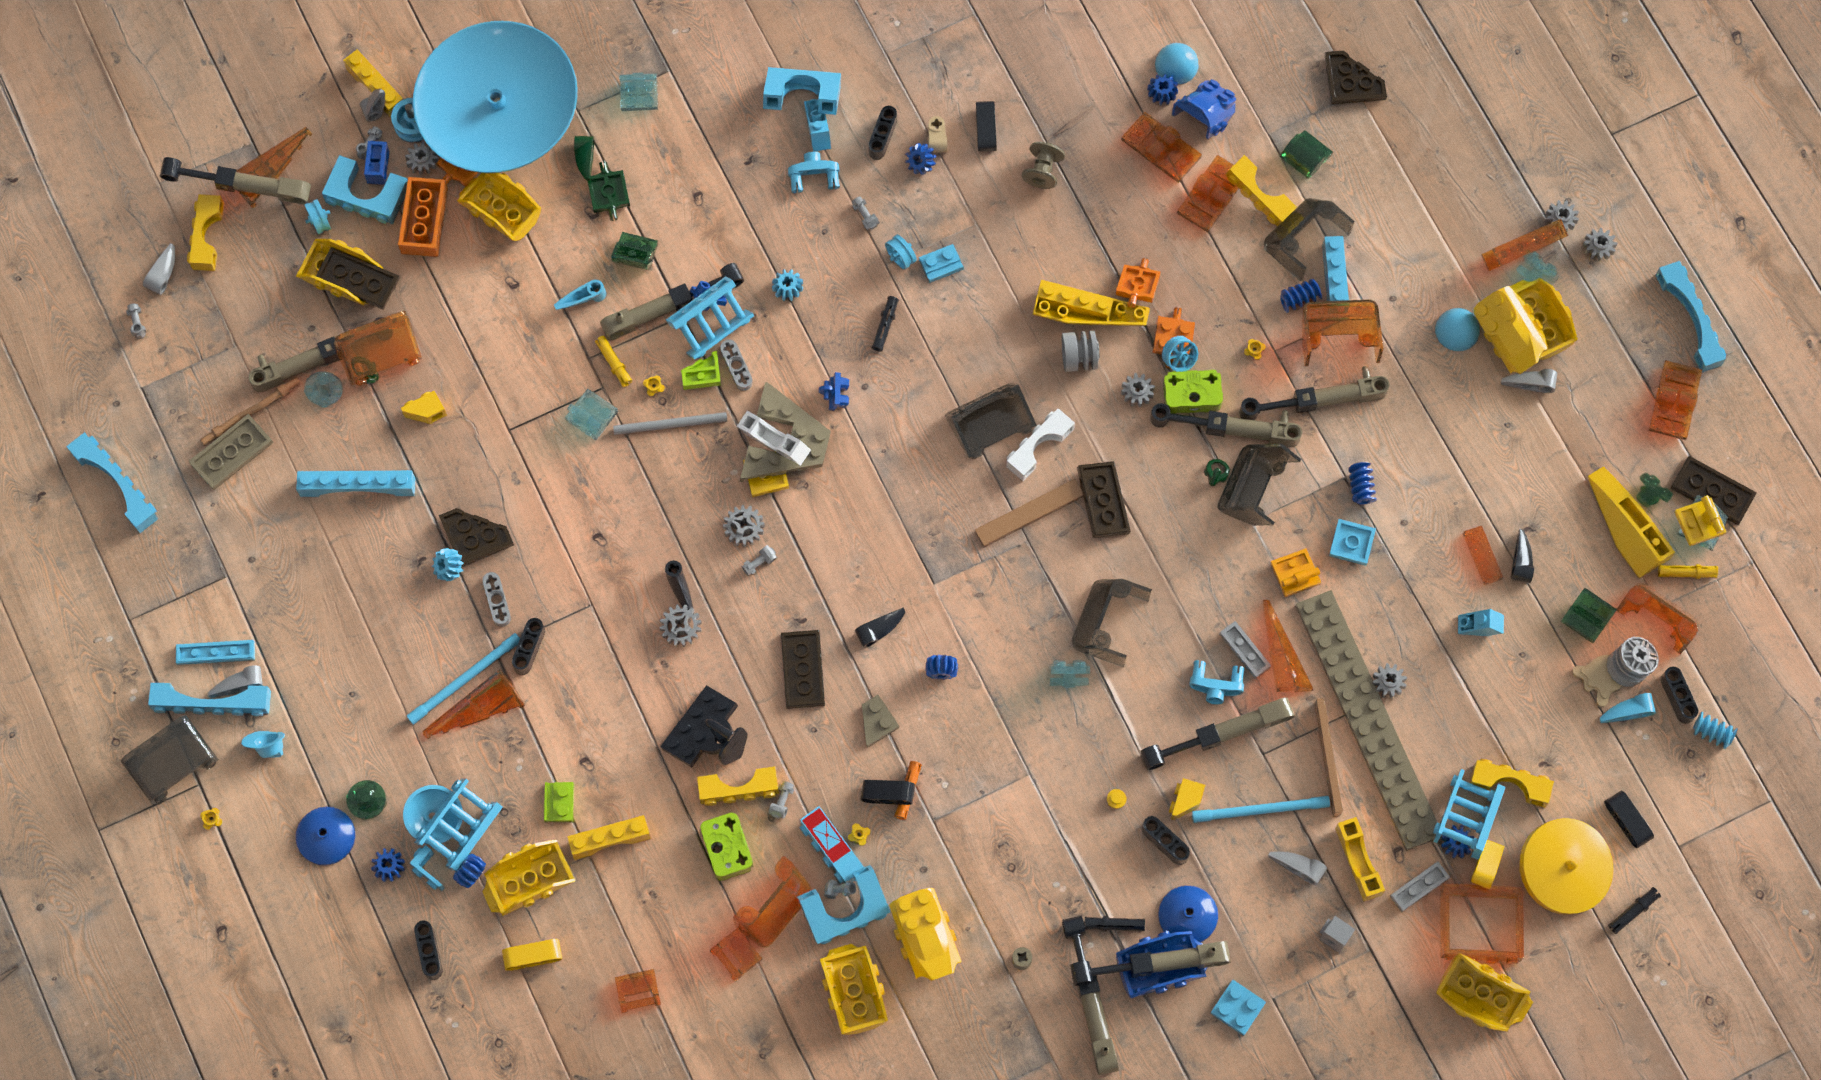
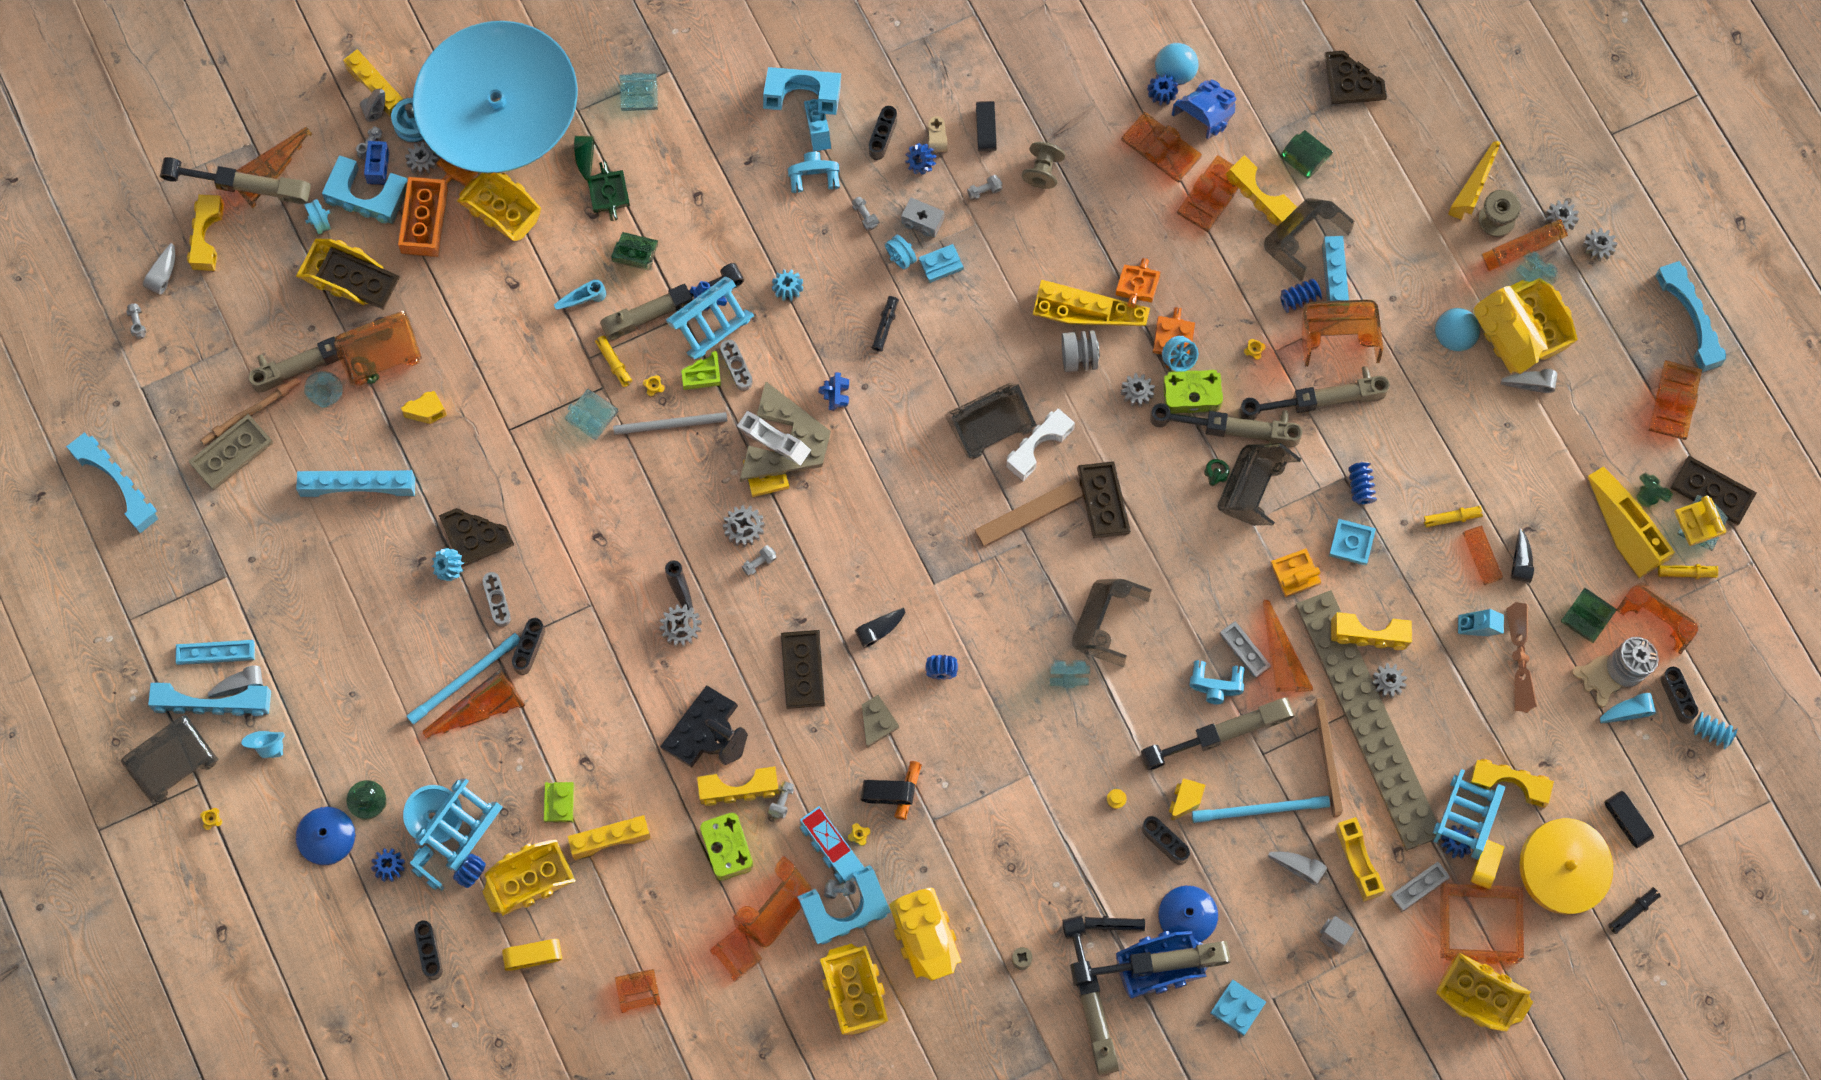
(915, 211): none -> light grey brick
(994, 184): none -> light grey bar
(1347, 629): none -> yellow arch
(1453, 516): none -> yellow pin
(1471, 191): none -> yellow wedge
(1499, 213): none -> dark tan hose
(1518, 625): none -> nougat piece

